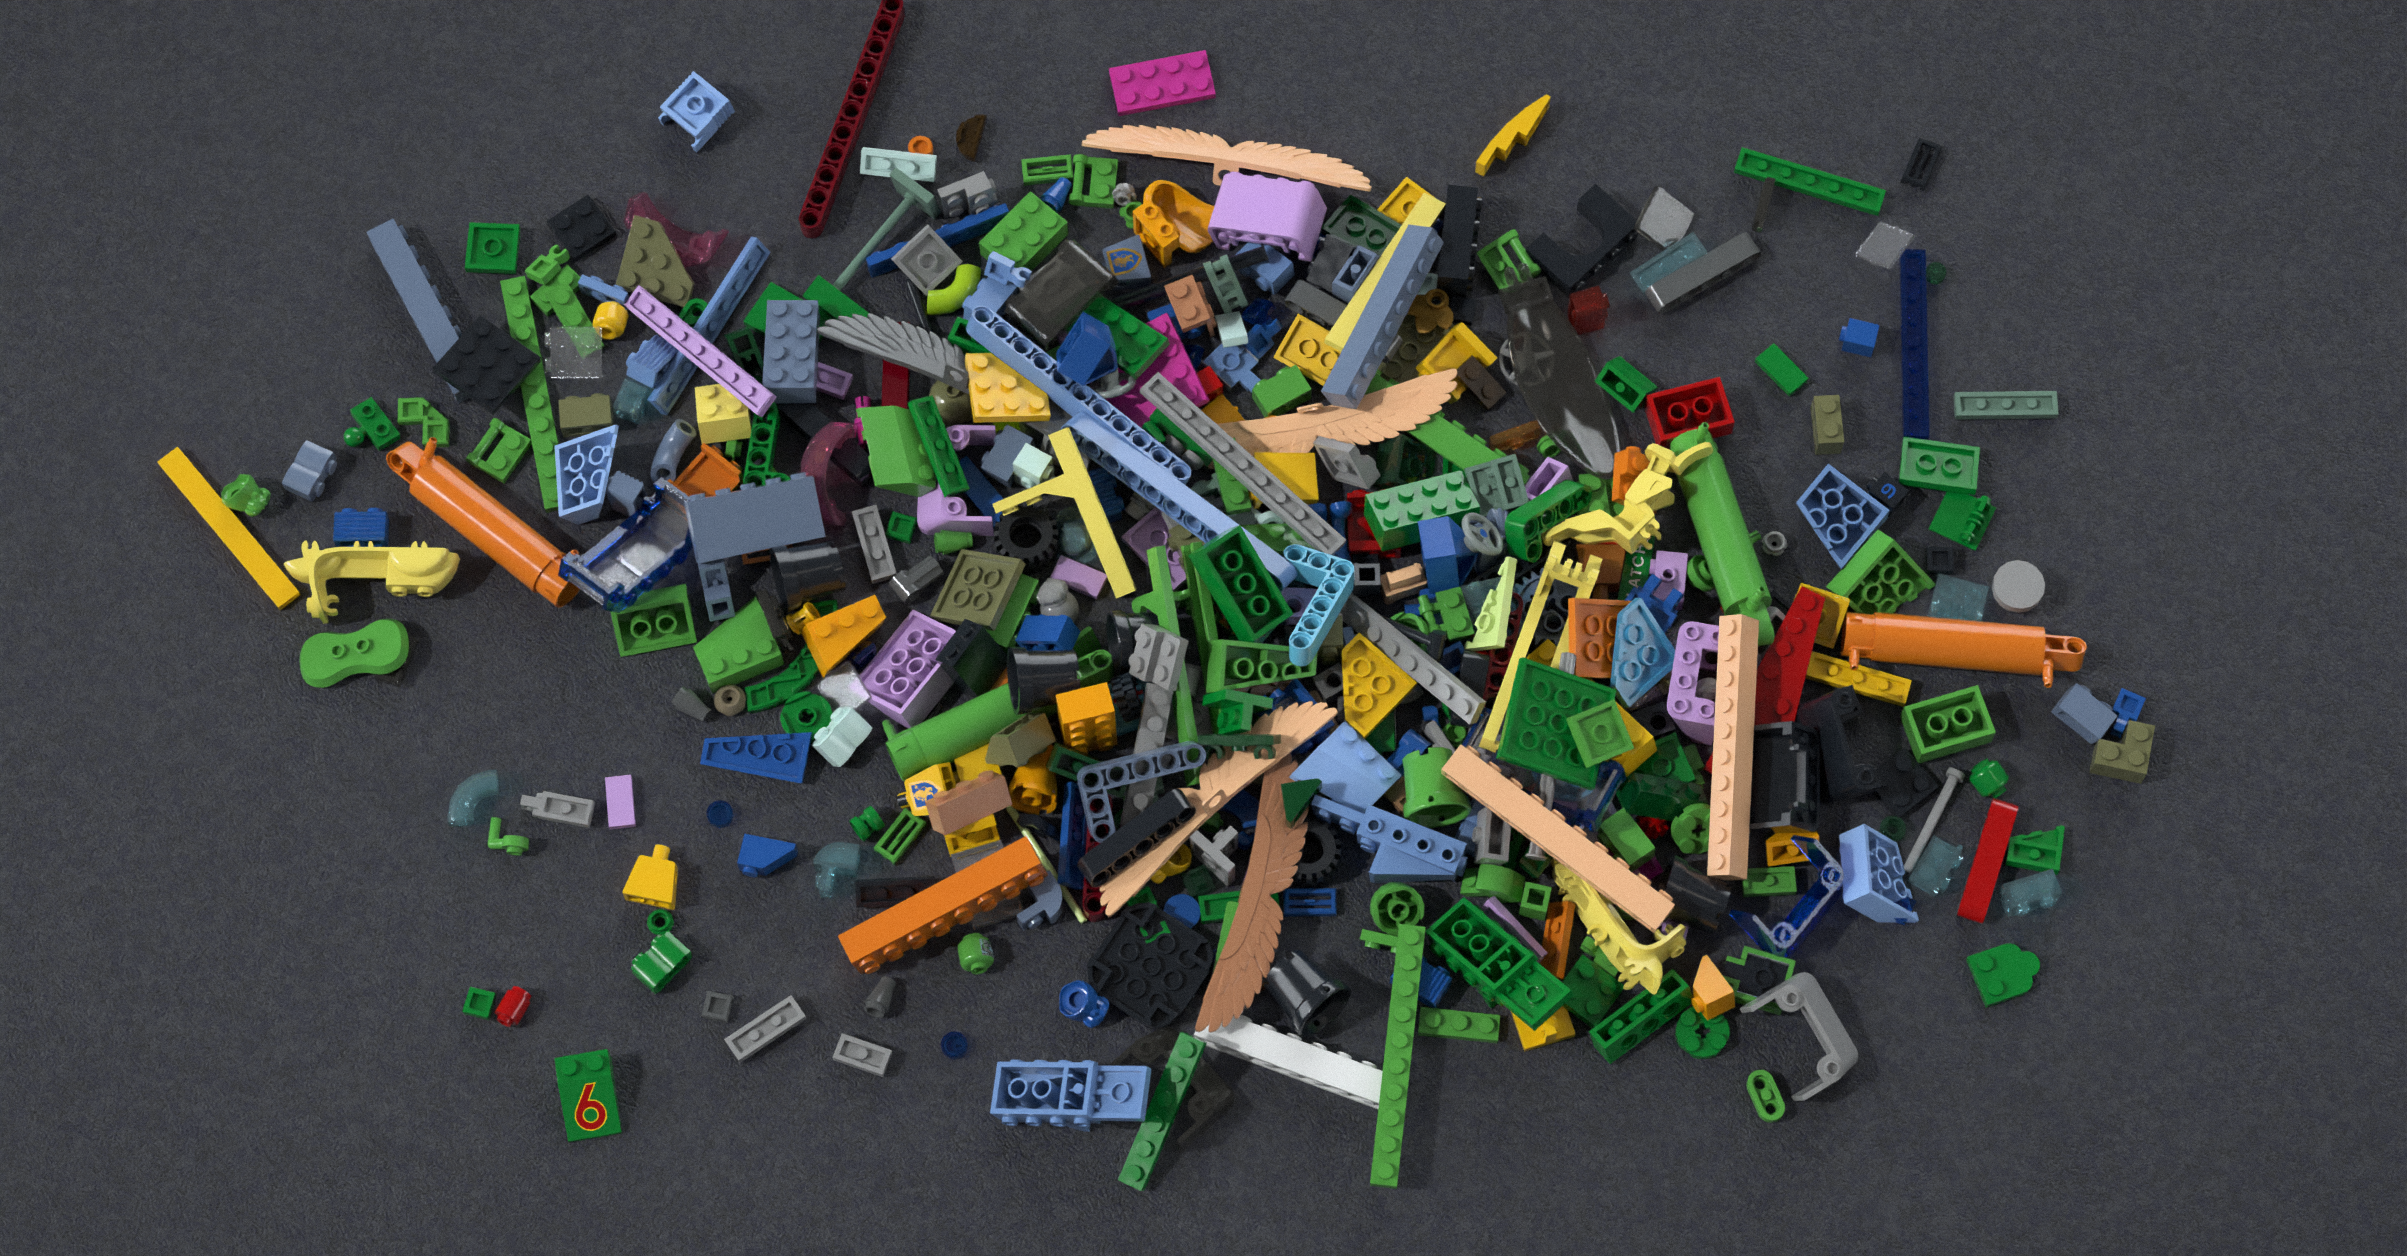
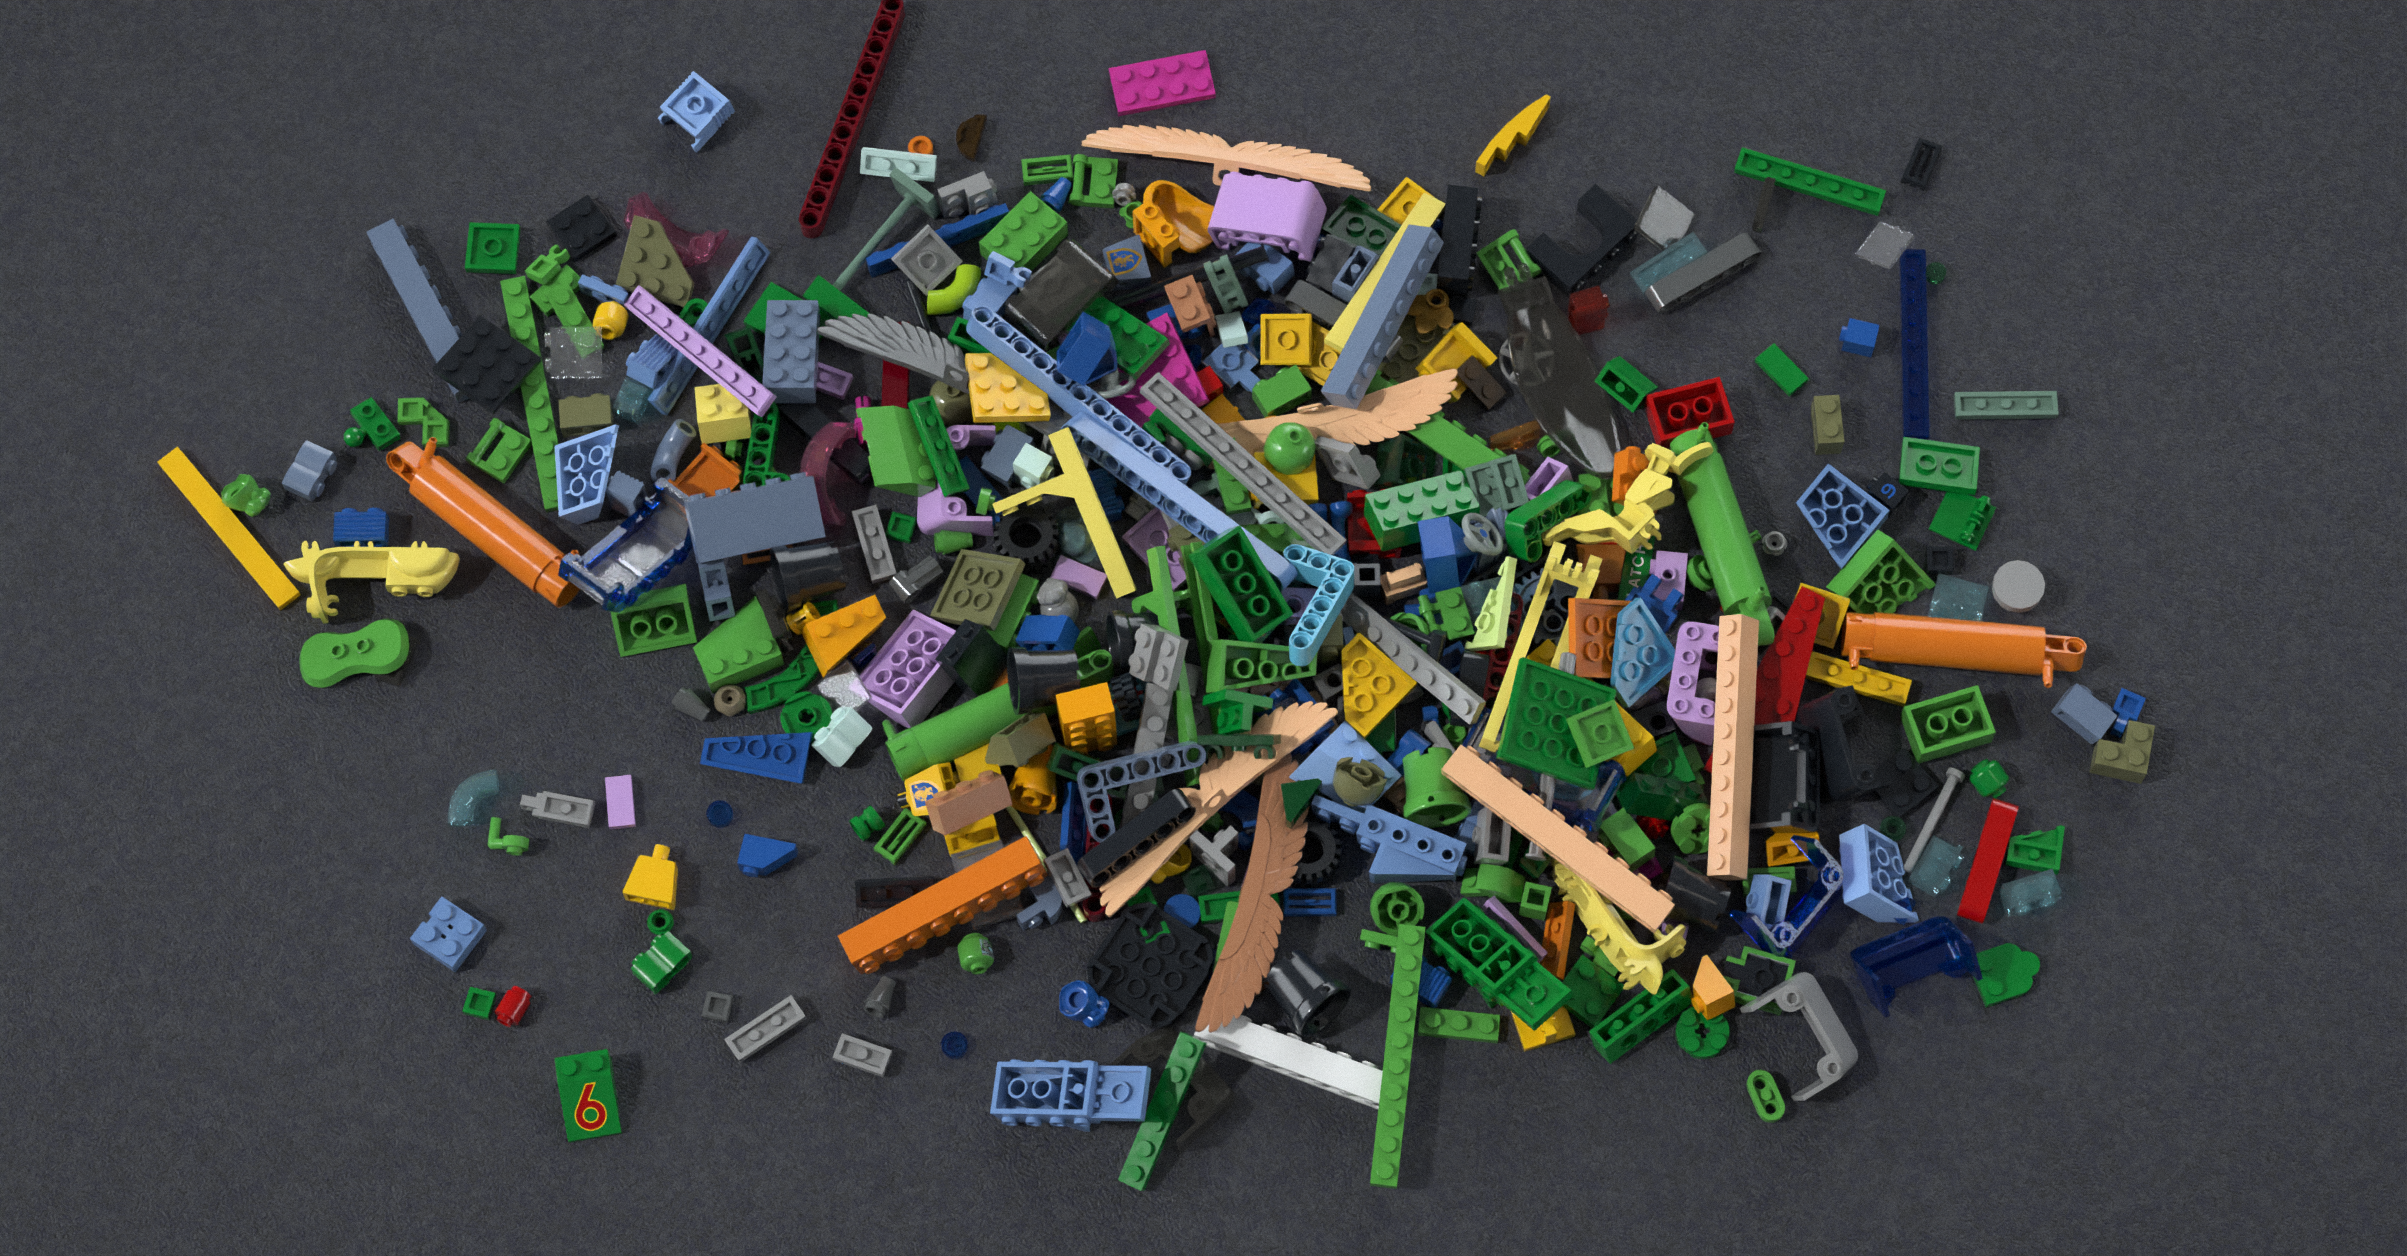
(456, 942): none -> medium blue piece
(835, 859): clear light blue brick -> none
(985, 501): none -> bright green plate
(1039, 826): black tile -> none
(1067, 878): none -> light grey plate
(1286, 339): none -> yellow plate
(1290, 448): none -> bright green cylinder
(1358, 782): none -> olive cylinder
(1768, 898): none -> medium blue brick
(1912, 955): none -> clear blue windscreen

